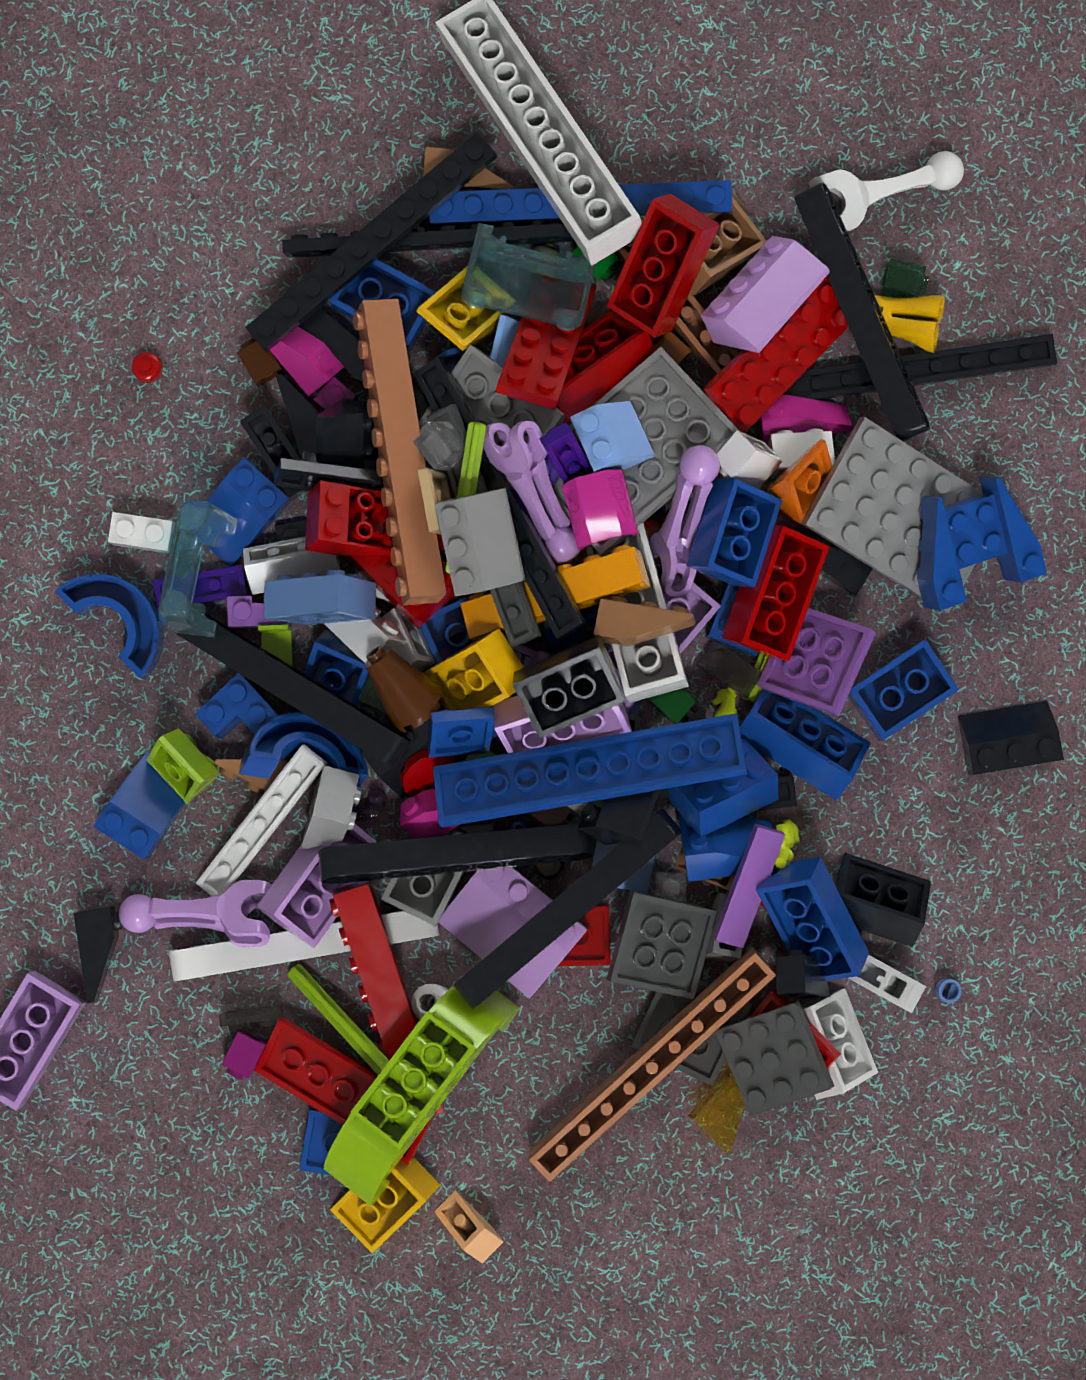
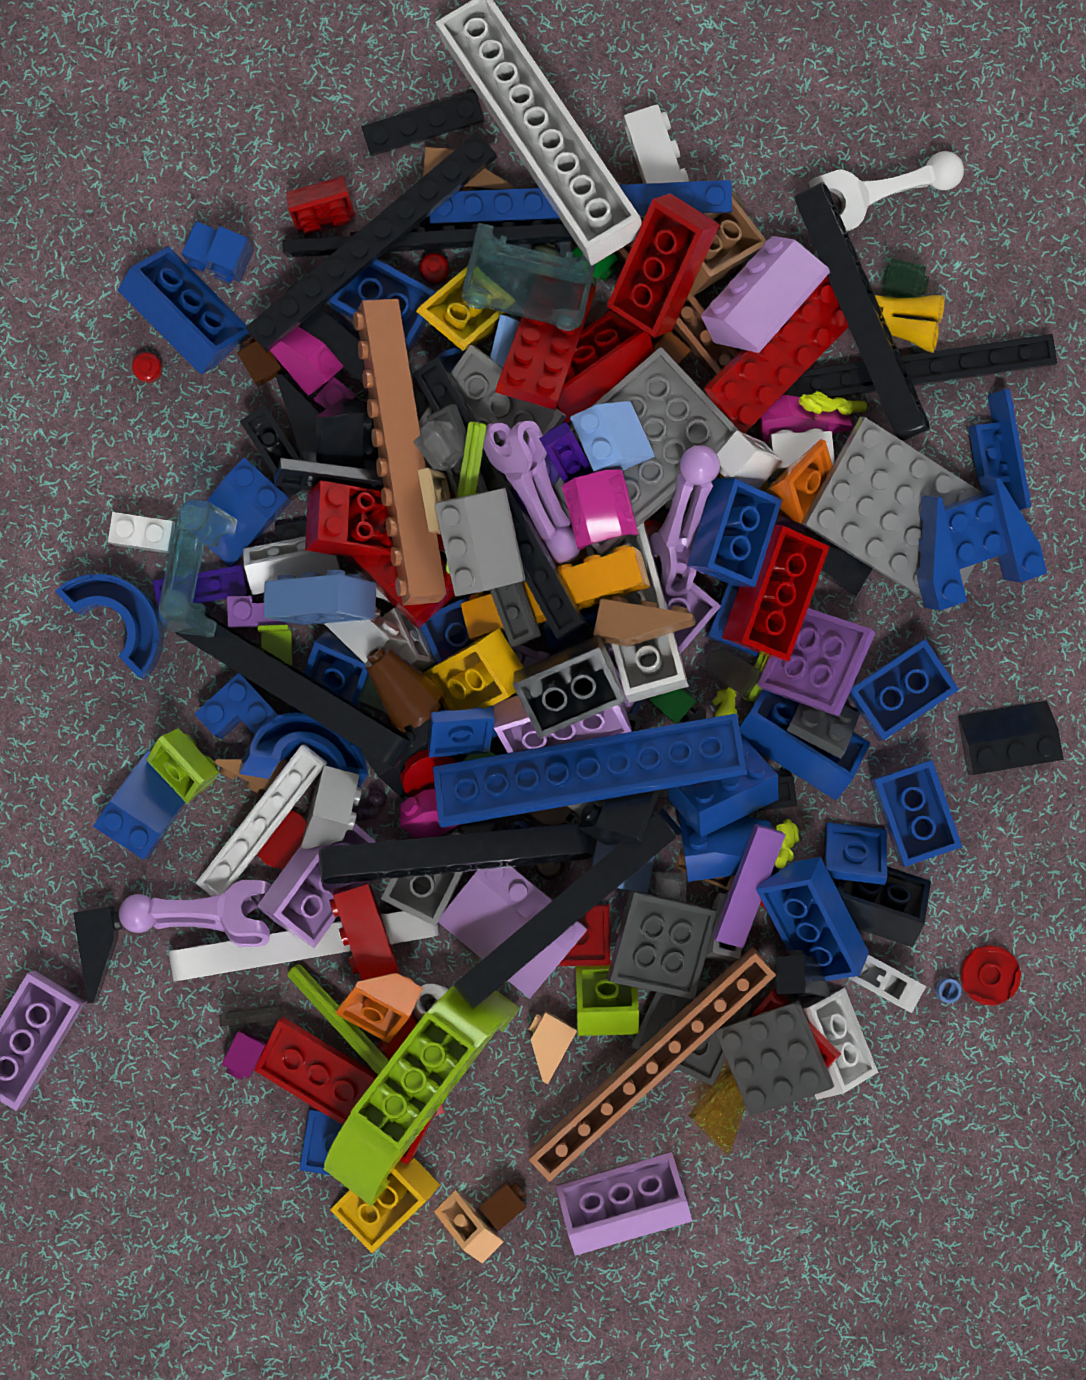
(183, 309): none -> blue slope
(218, 251): none -> blue brick
(284, 841): none -> red tile
(320, 205): none -> red slope
(381, 1004): none -> orange slope
(423, 123): none -> black plate
(434, 268): none -> red piece
(504, 1204): none -> reddish brown brick
(550, 1041): none -> light nougat slope
(604, 1005): none -> lime slope
(623, 1203): none -> lavender slope
(652, 146): none -> white brick
(819, 402): none -> neon yellow animal
(823, 728): none -> dark grey plate
(856, 853): none -> blue plate
(916, 813): none -> blue brick
(984, 968): none -> red tile
(998, 448): none -> blue bracket

